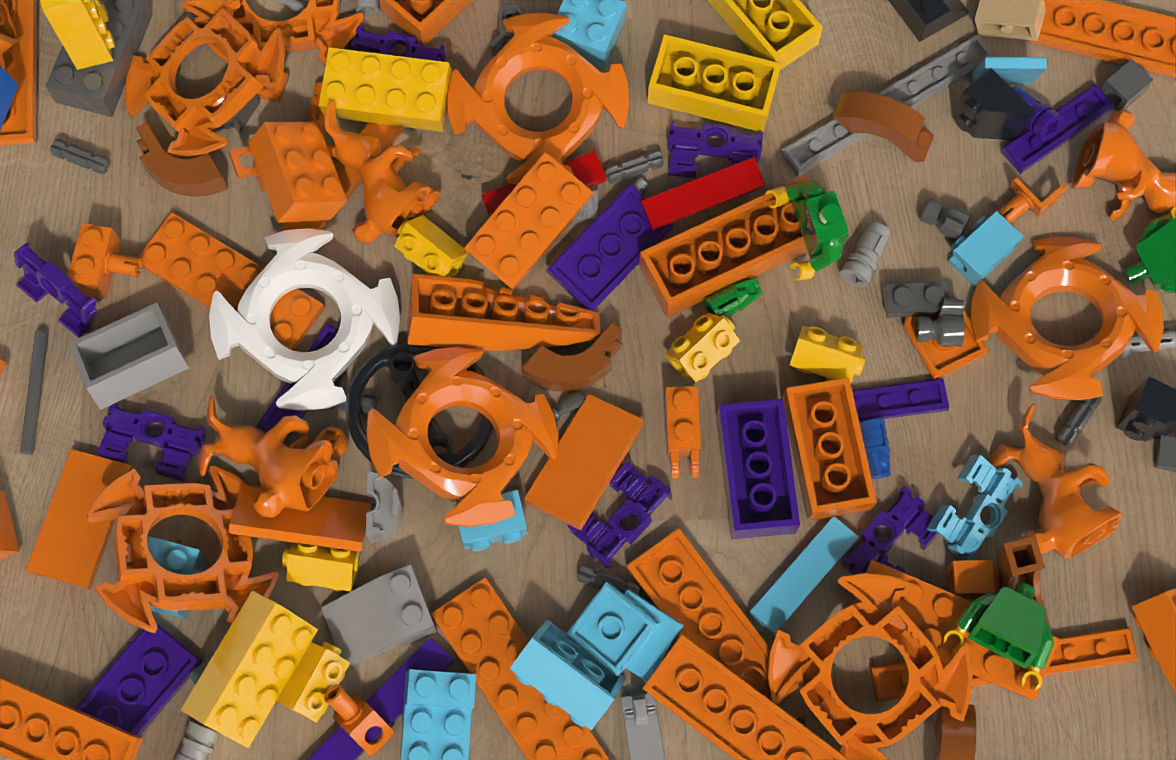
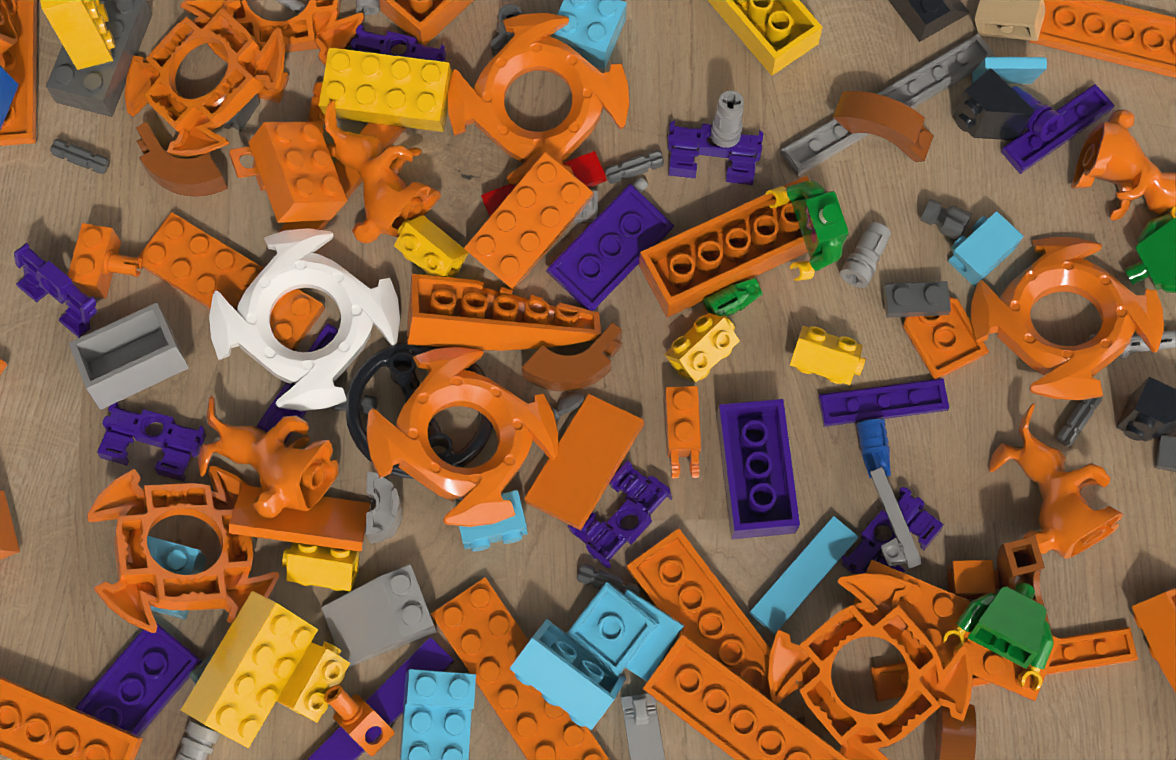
(34, 392): dark grey bar -> none
(67, 543): orange tile -> none
(337, 438): orange tile -> none
(702, 194): red tile -> none
(713, 83): yellow brick -> none
(727, 122): none -> light grey axle
(828, 449): orange brick -> none
(902, 548): none -> light grey hinge
(947, 329): dark grey piece -> none
(970, 531): medium azure piece -> none
(1027, 200): orange bracket -> none
(1127, 85): dark grey brick -> none

